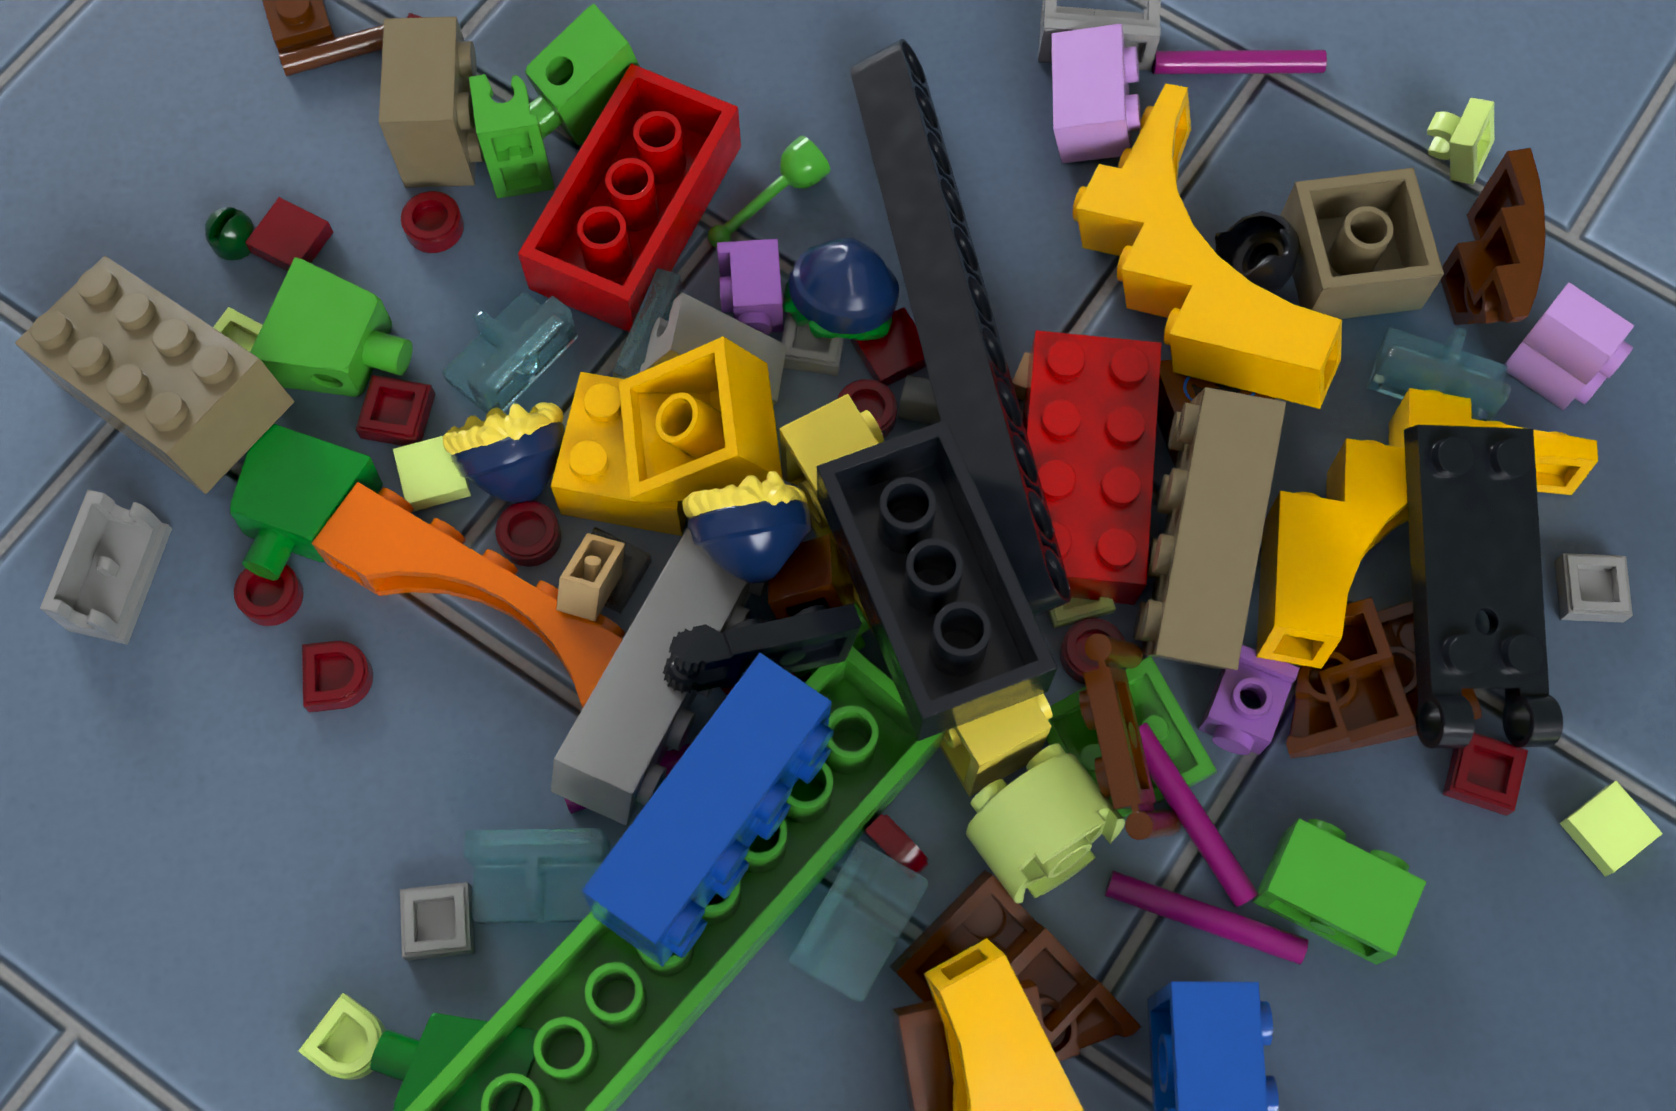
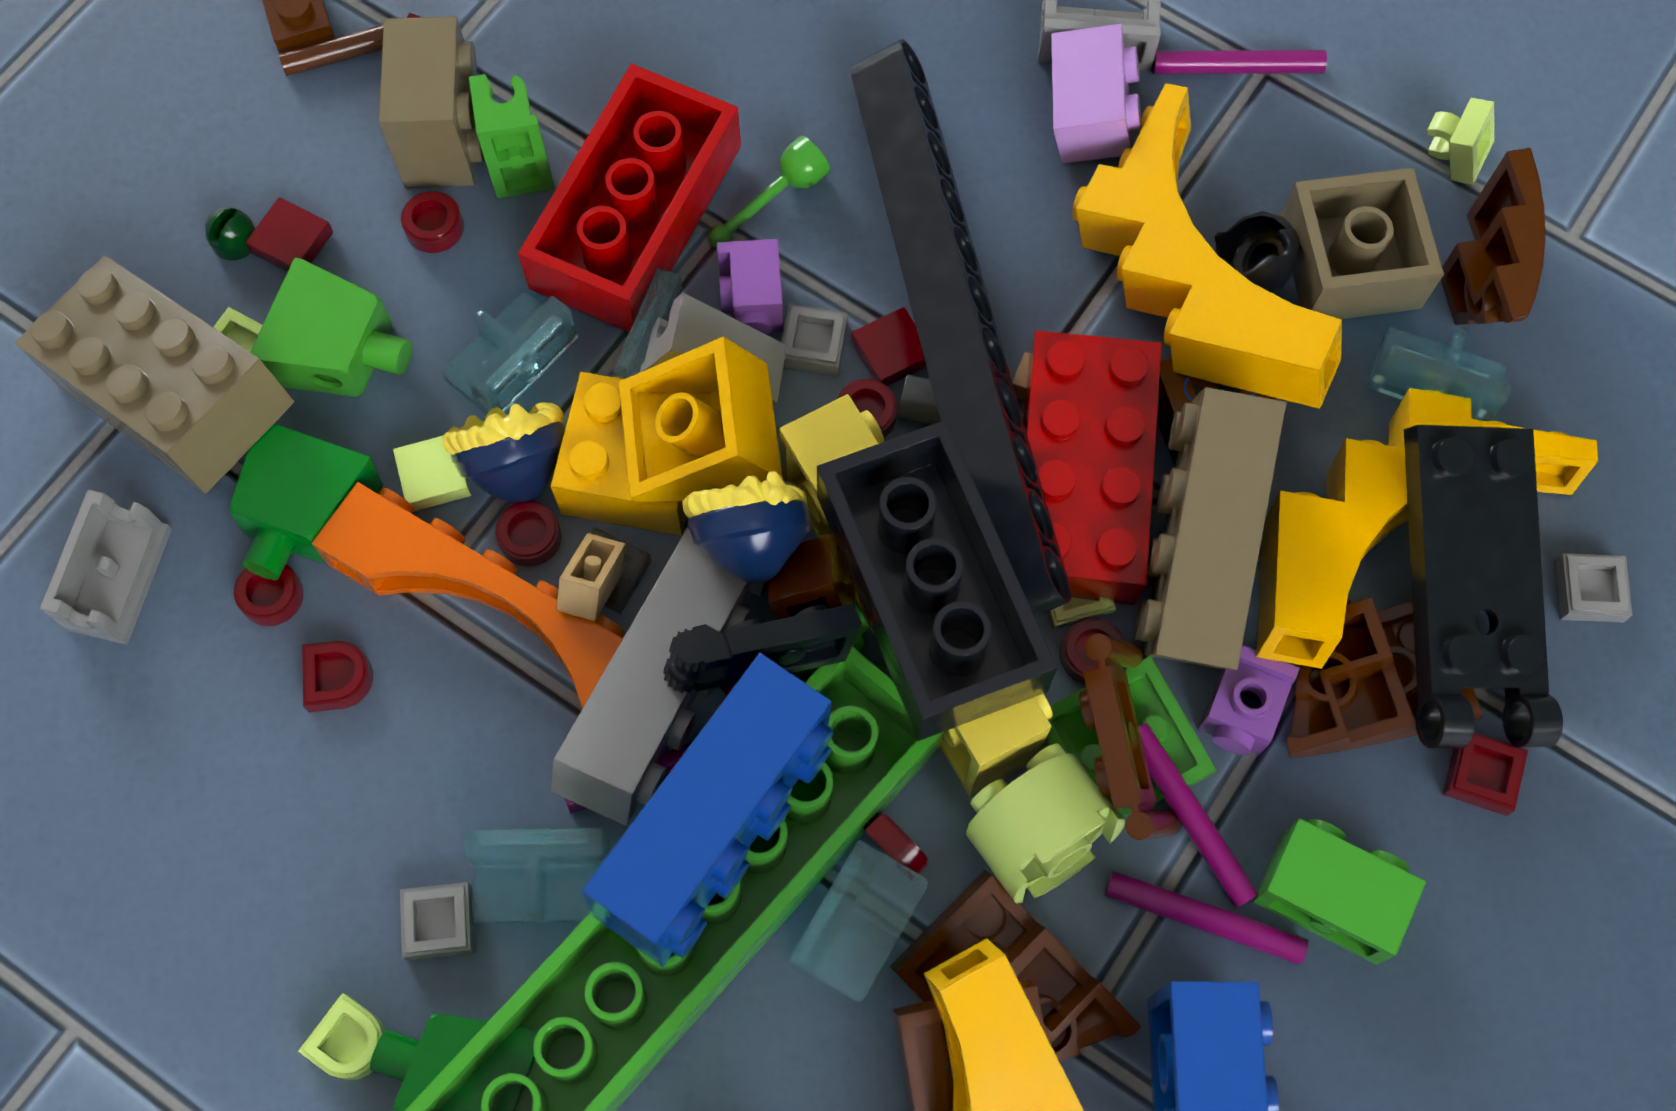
(395, 411): dark red tile -> none
(578, 74): bright green torso -> none
(842, 291): dark blue hair -> none
(1571, 349): lavender brick -> none
(1611, 828): yellowish green tile -> none

